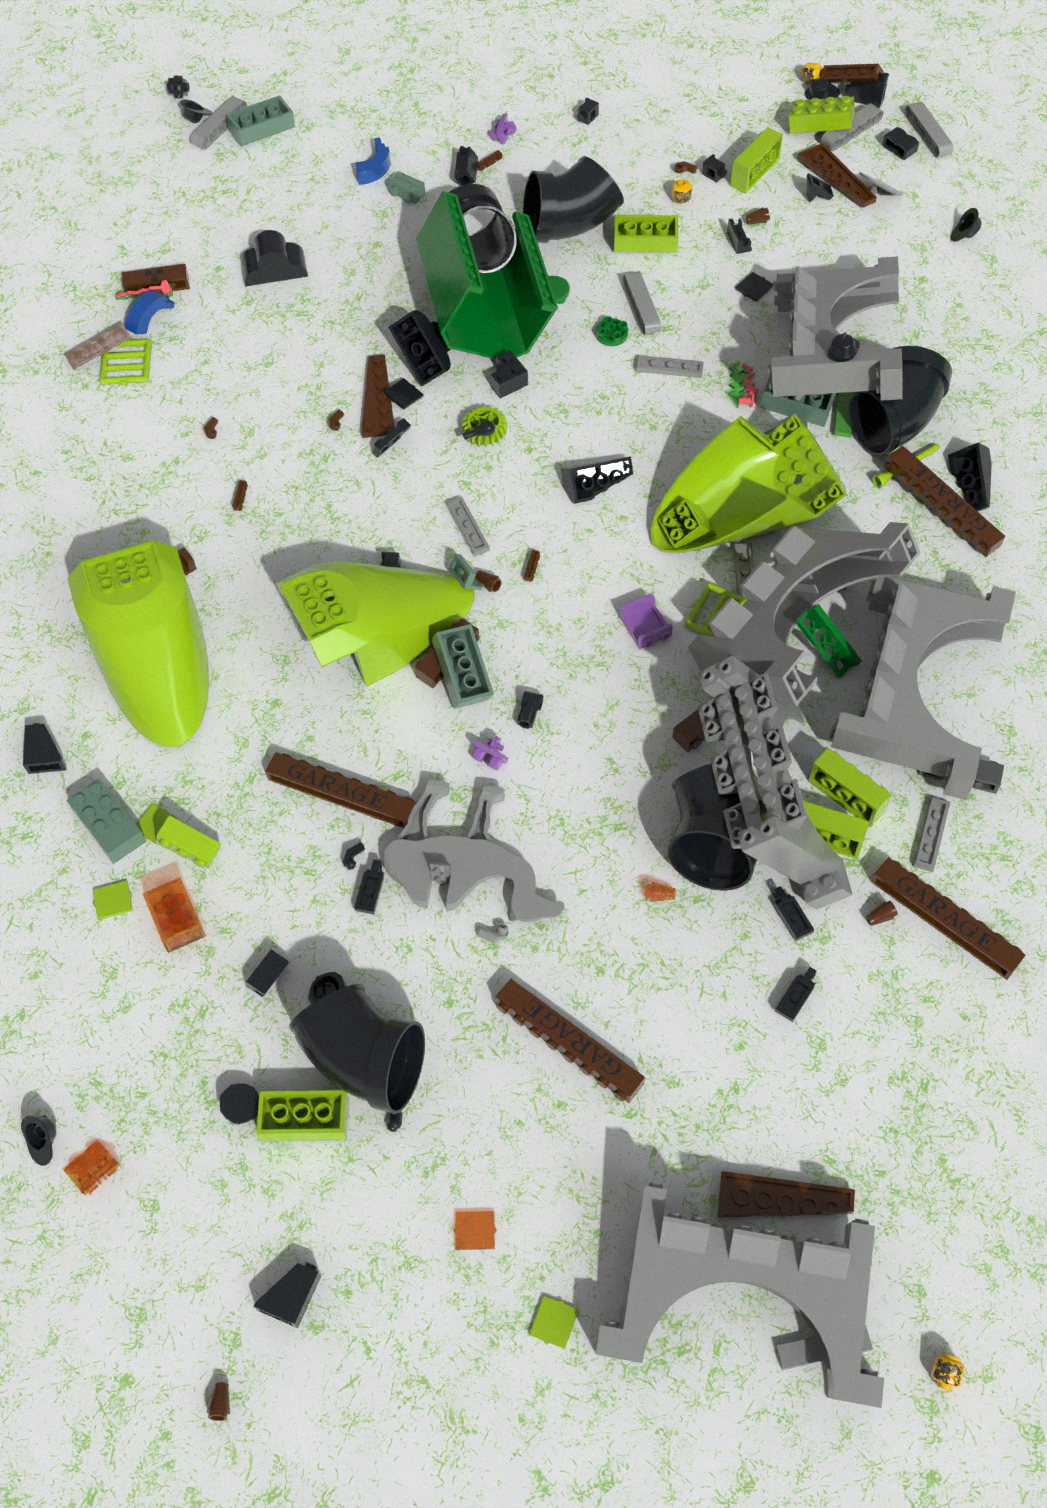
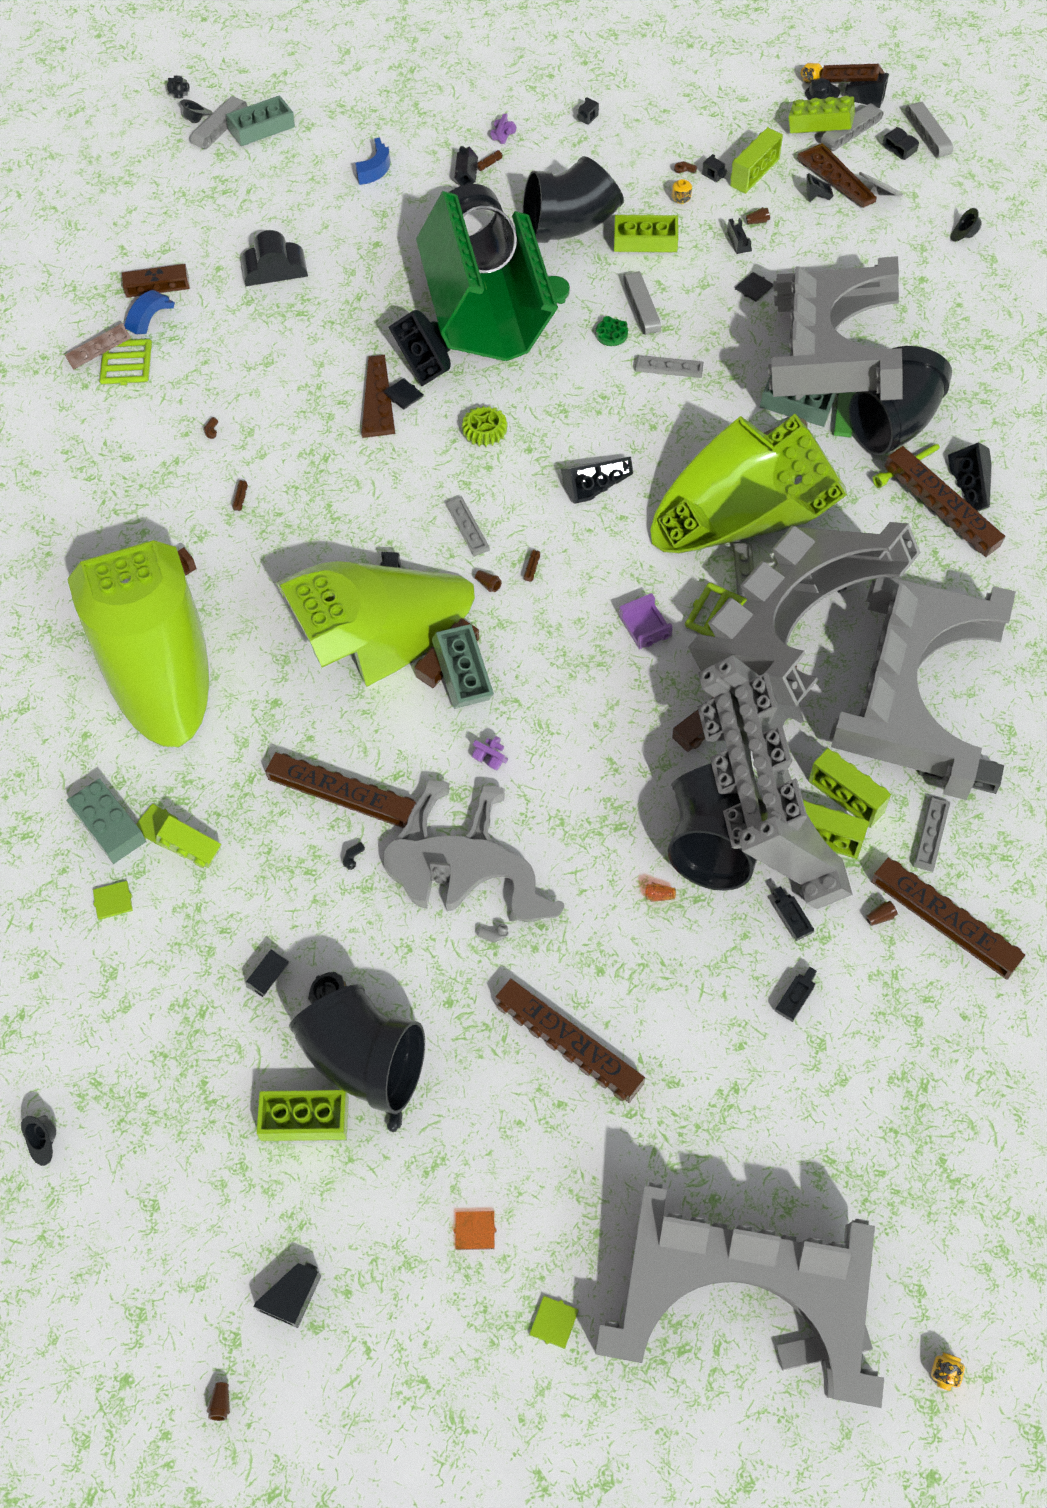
(40, 751): black slope -> none
(90, 1167): clear orange hinge -> none
(165, 288): coral piece -> none
(174, 915): clear orange brick -> none
(239, 1103): black hat -> none
(334, 420): reddish brown arm -> none
(370, 889): black hinge -> none
(391, 437): black hinge -> none
(406, 187): sand green brick -> none
(464, 573): sand green panel -> none
(484, 429): black piece -> none
(509, 375): black brick -> none
(530, 705): black piece -> none
(736, 393): piece -> none
(764, 1196): reddish brown wing -> none
(829, 636): green fence -> none
(843, 348): black piece -> none

